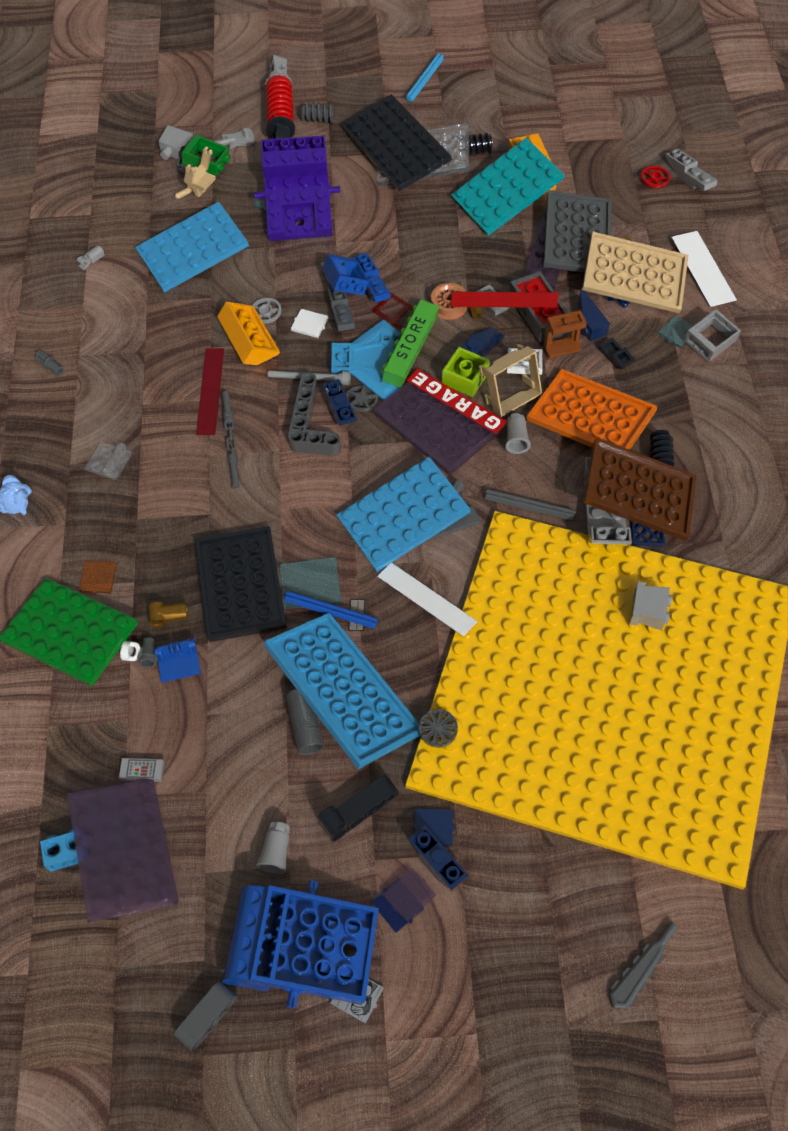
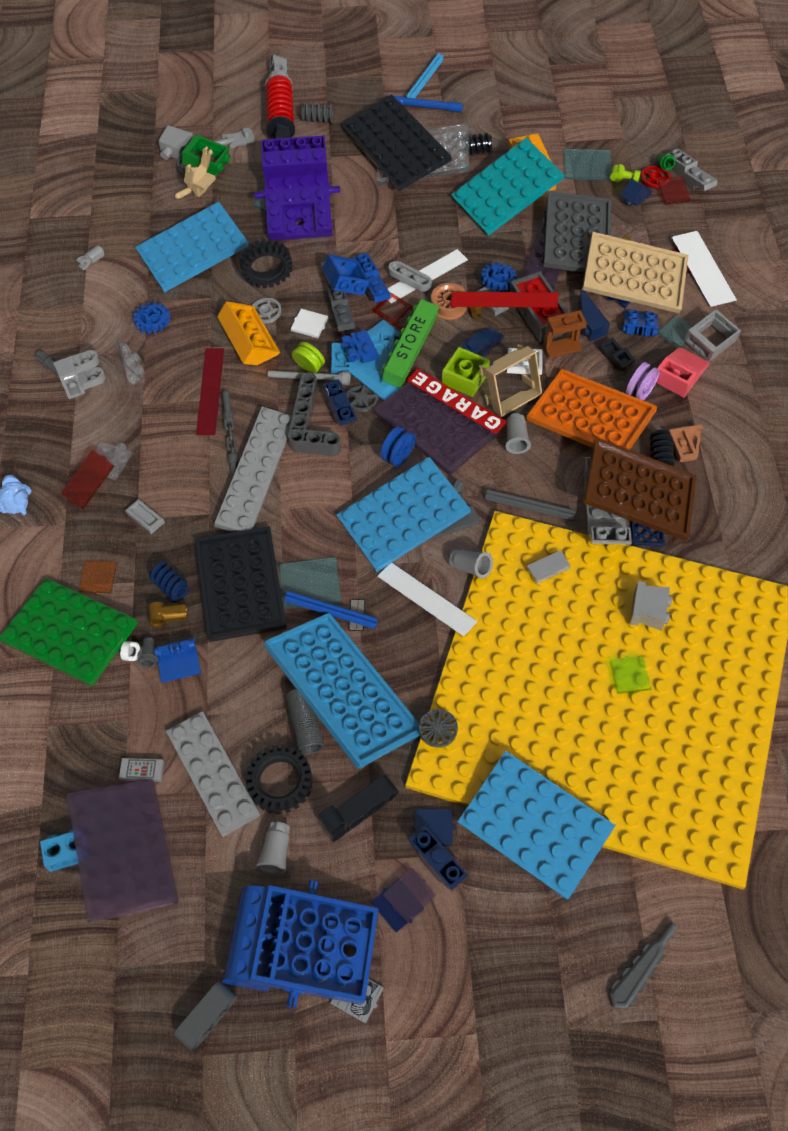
(75, 374): none -> light grey brick
(87, 479): none -> clear red piece
(131, 363): none -> clear hinge
(144, 516): none -> light grey tile
(151, 318): none -> blue gear
(169, 582): none -> dark blue piece
(213, 774): none -> light grey plate
(254, 471): none -> light grey plate
(266, 249): none -> black tyre
(284, 802): none -> black tyre
(308, 357): none -> lime head
(363, 345): none -> blue plate
(397, 446): none -> blue wheel
(410, 276): none -> light grey plate
(433, 271): none -> white sticker
(450, 106): none -> blue piece
(472, 562): none -> light grey plant
(498, 276): none -> blue gear
(536, 824): none -> dark azure plate
(548, 567): none -> light grey tile
(587, 164): none -> clear light blue piece
(618, 173): none -> lime leg
(630, 674): none -> clear neon green piece
(635, 192): none -> dark blue slope
(643, 381): none -> lavender wheel
(645, 320): none -> blue hinge
(666, 161): none -> green cone
(674, 190): none -> clear red piece
(681, 371): none -> coral slope
(686, 442): none -> nougat wing

